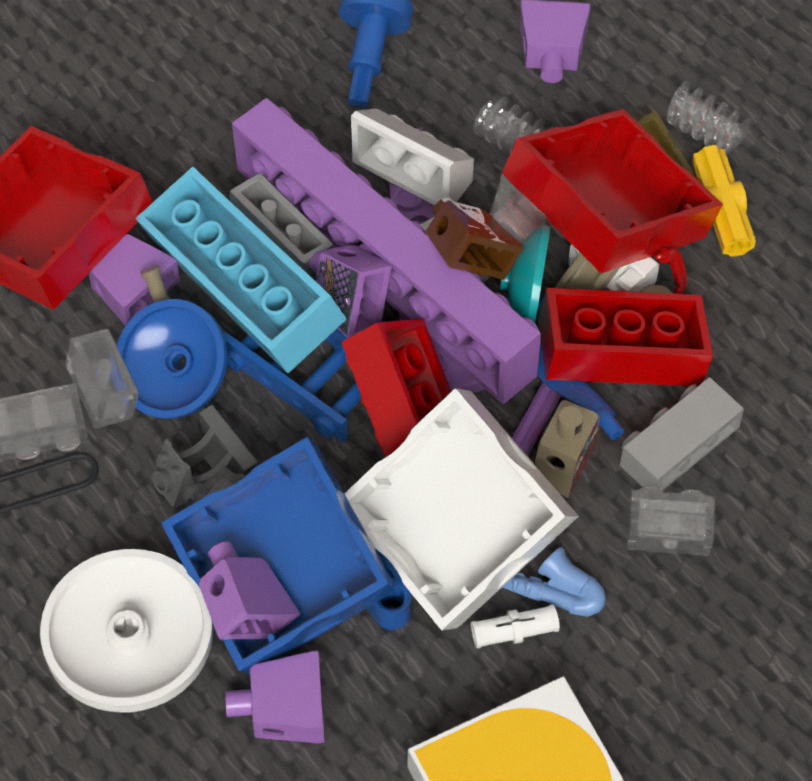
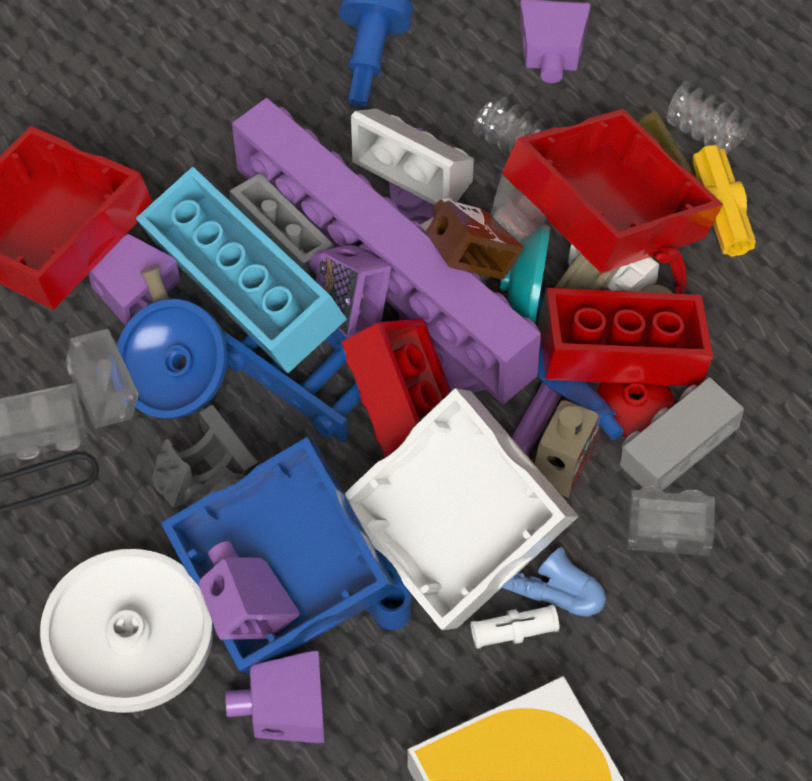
(631, 413): none -> red dish

